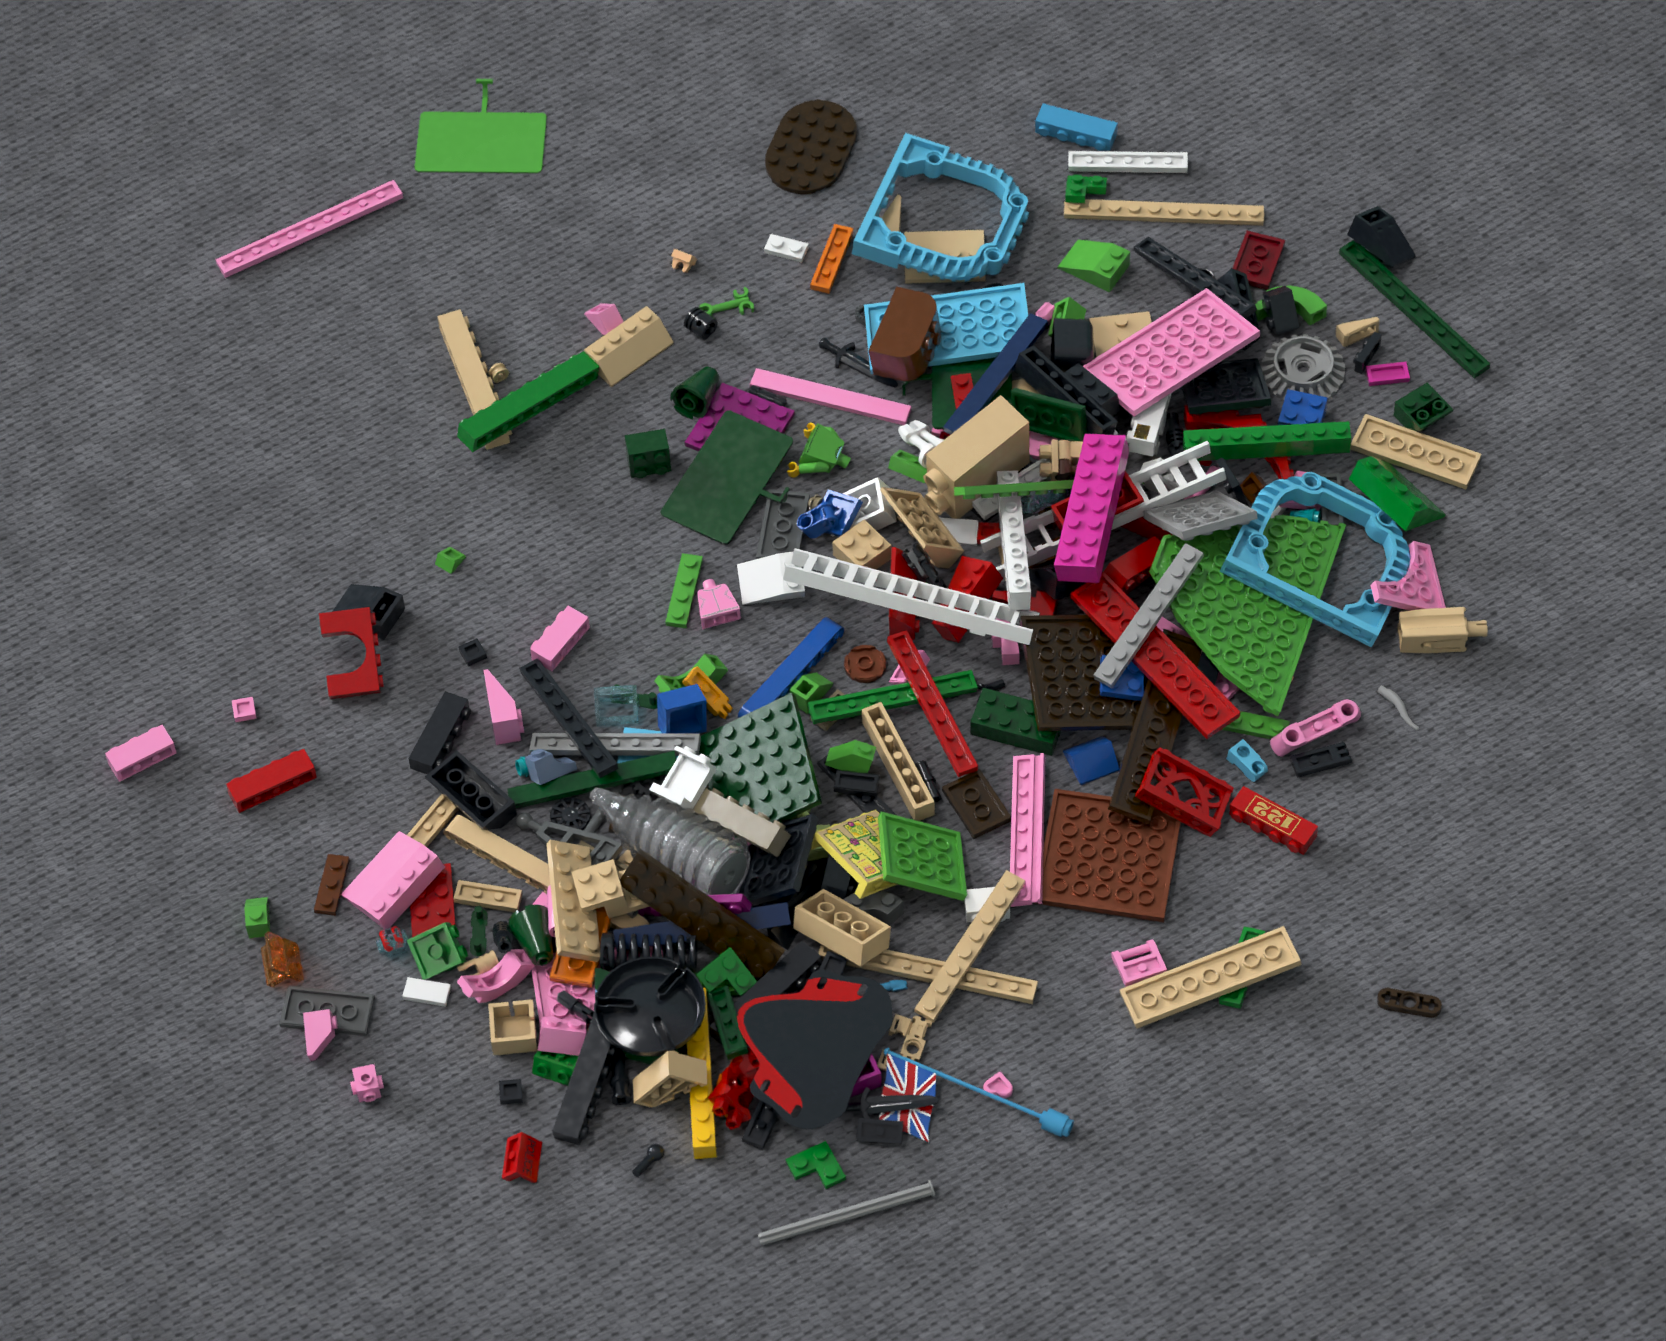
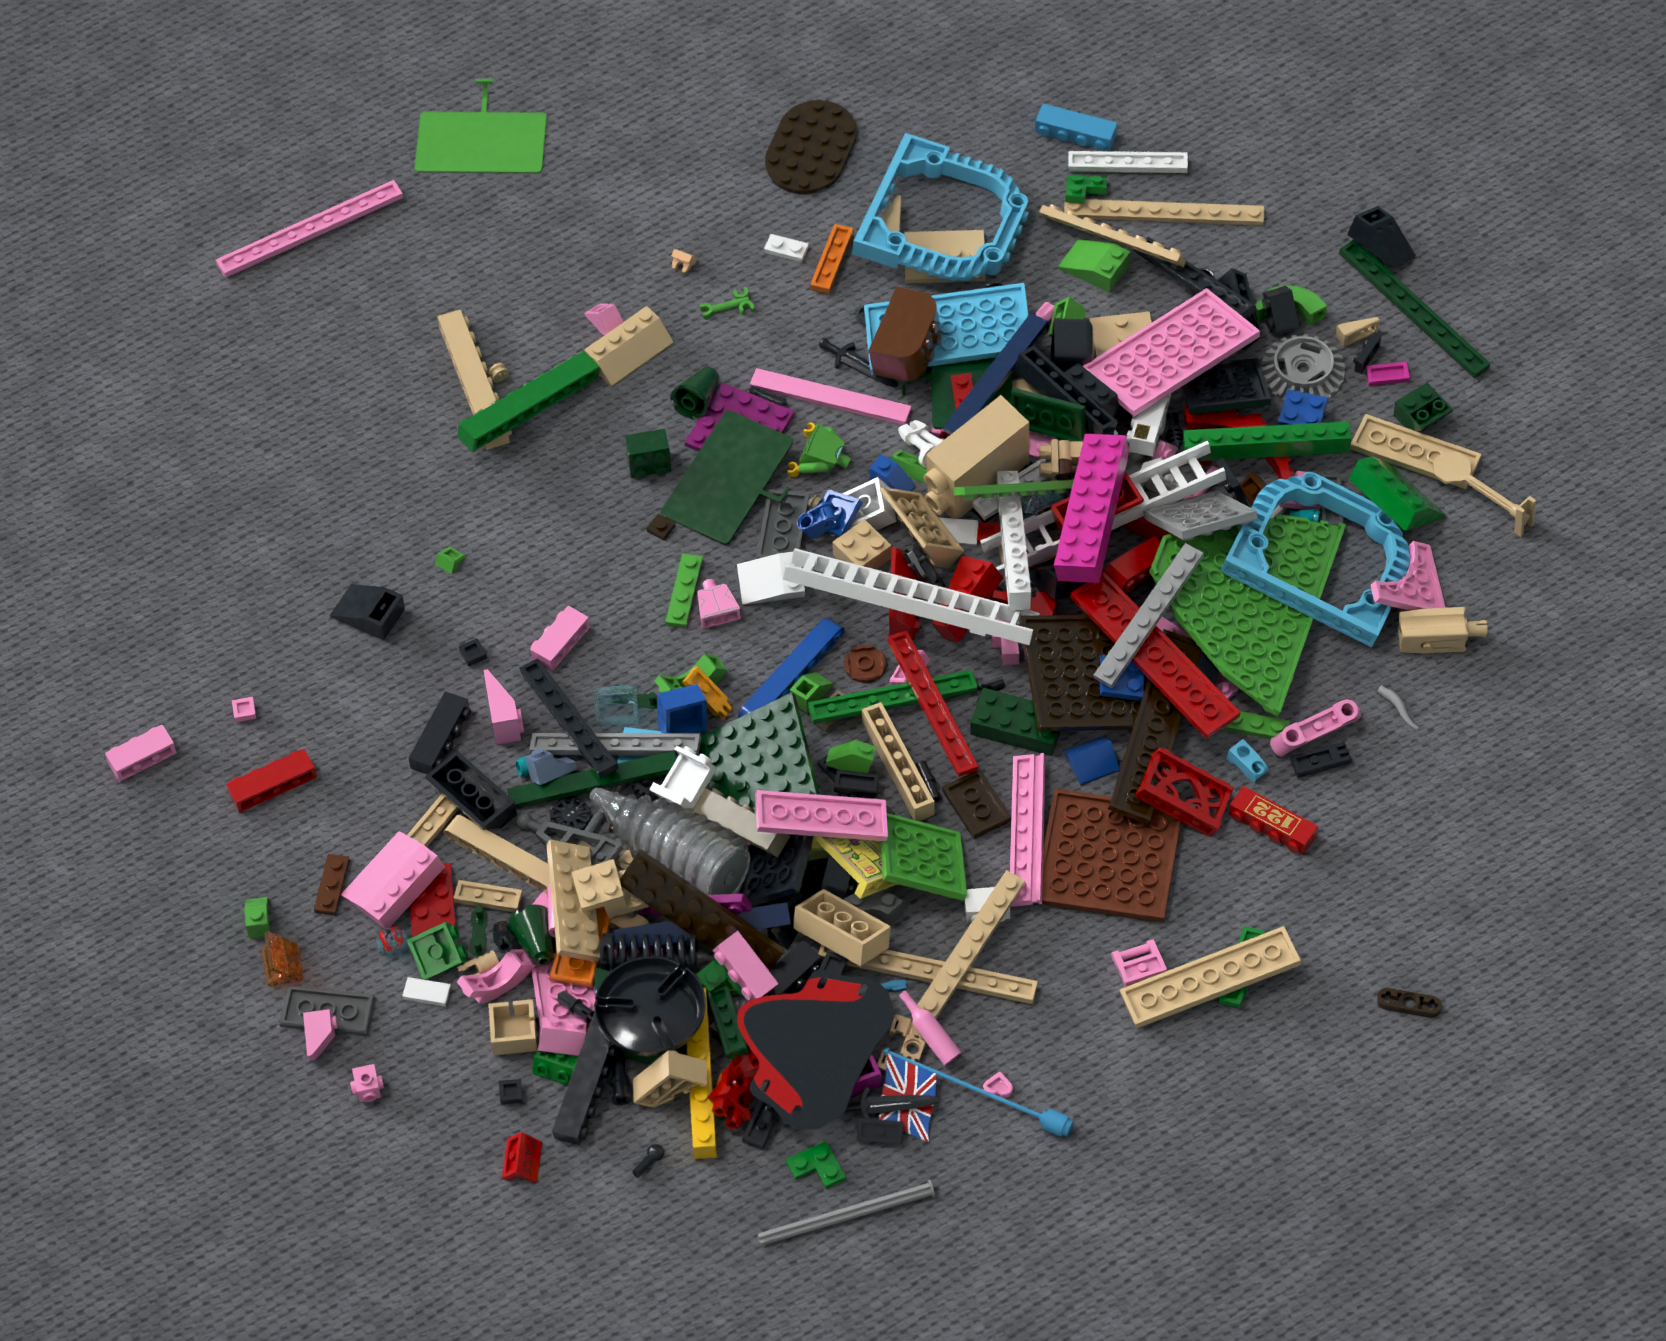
(359, 624): red arch -> none
(661, 527): none -> dark brown plate
(698, 321): black piece -> none
(744, 967): none -> bright pink brick
(821, 815): none -> bright pink plate
(891, 474): none -> blue slope
(931, 1031): none -> bright pink piece
(1121, 237): none -> tan plate
(1164, 450): none -> bright pink plate
(1259, 258): dark red plate -> none
(1456, 468): none -> tan piece

